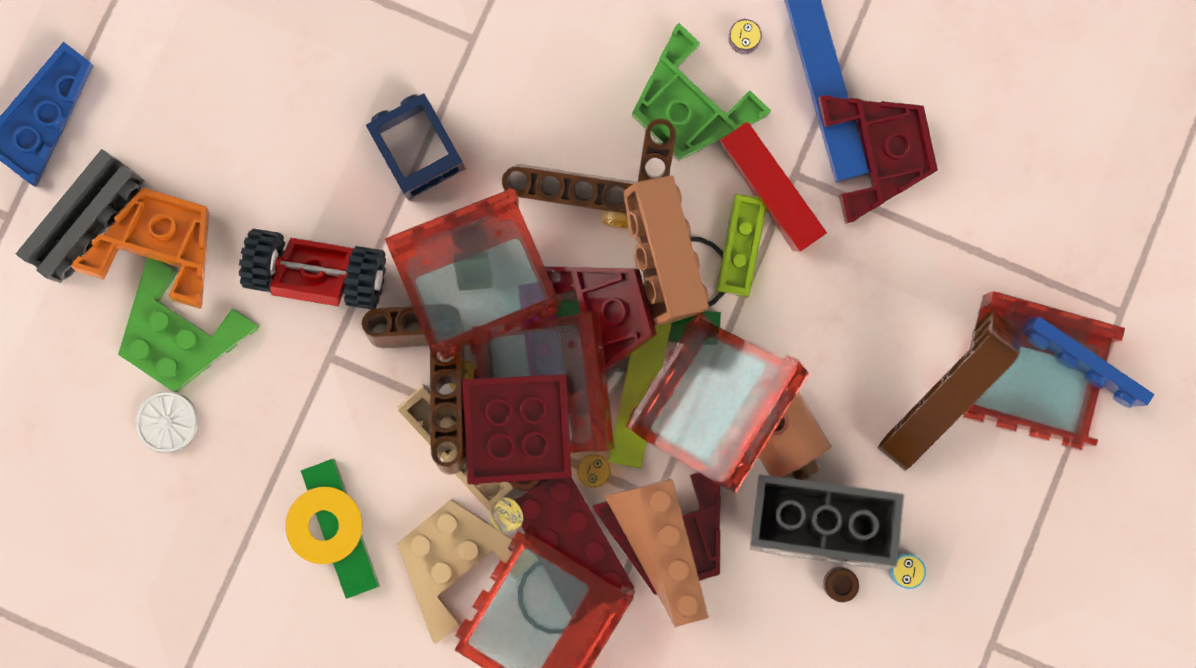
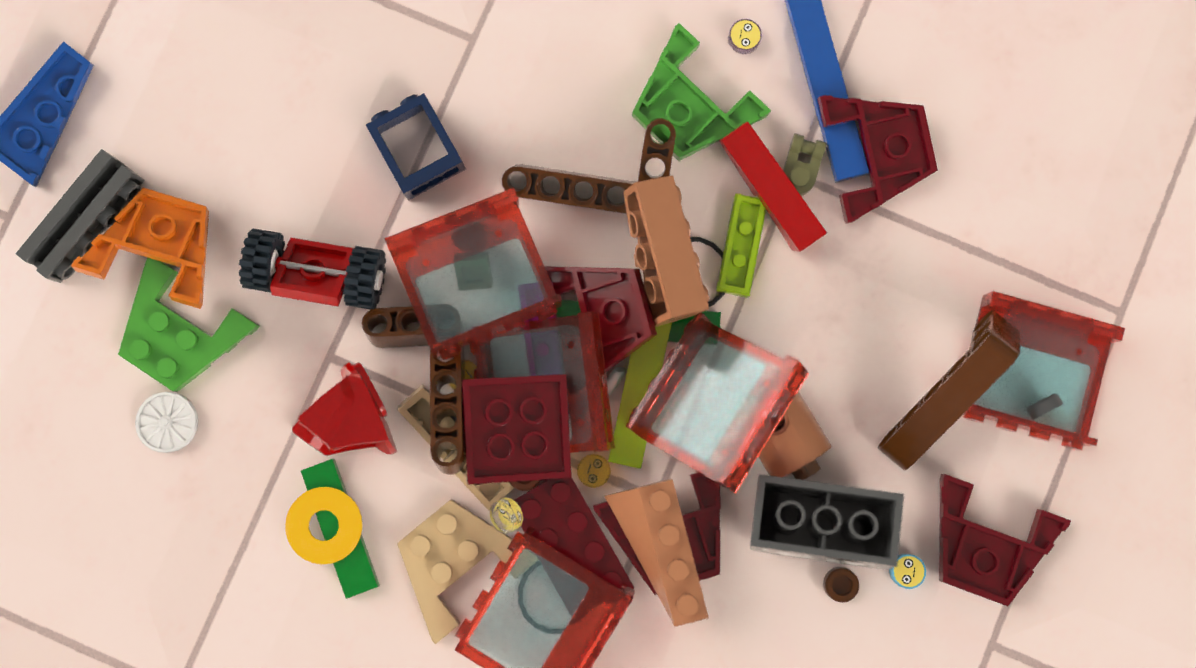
(347, 417): none -> red piece
(614, 219): clear yellow tile -> none
(800, 173): none -> olive plate
(983, 558): none -> dark red wing
(1044, 406): none -> dark grey tile
(1096, 370): blue plate -> none

